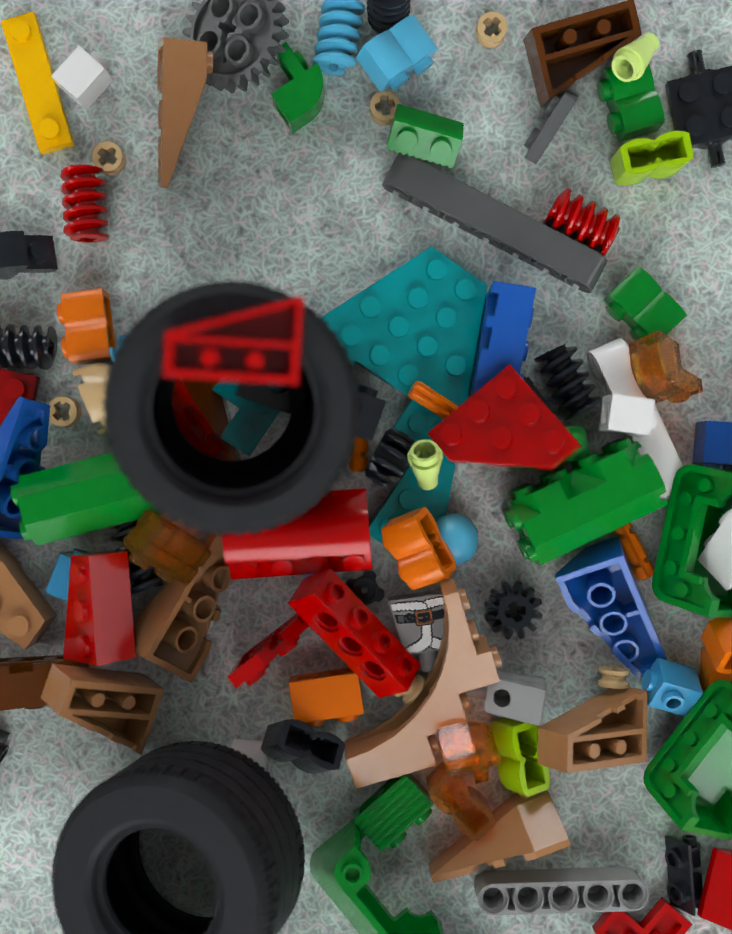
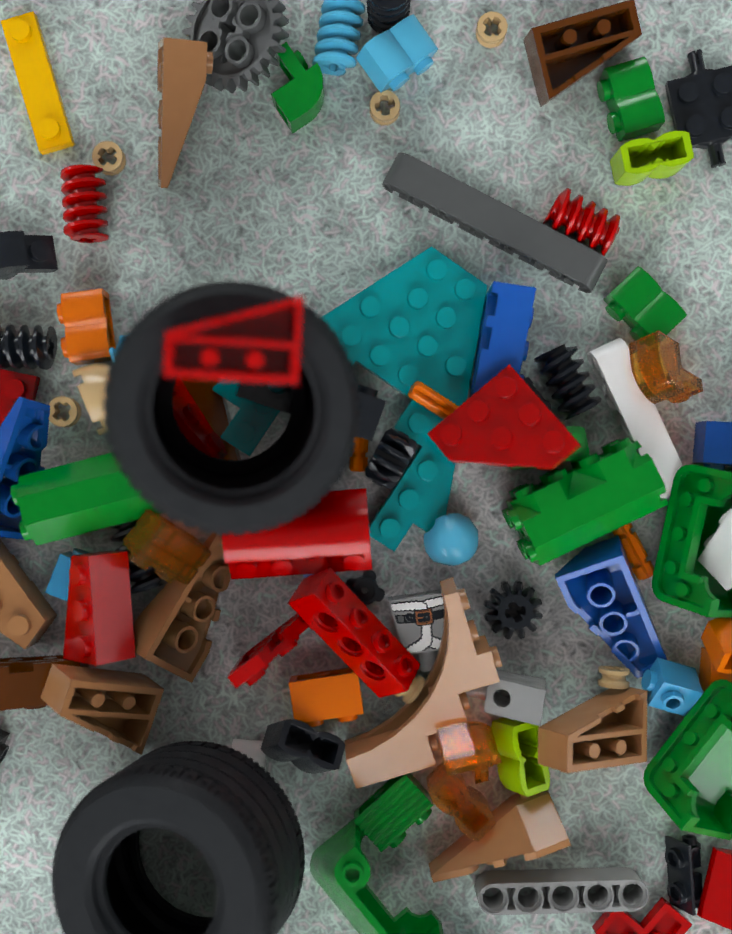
(83, 76): white brick -> none
(418, 548): orange brick -> none
(425, 135): green brick -> none
(425, 461): yellowish green cone -> none
(556, 112): dark grey wing -> none
(627, 415): white brick -> none
(634, 58): yellowish green cone -> none

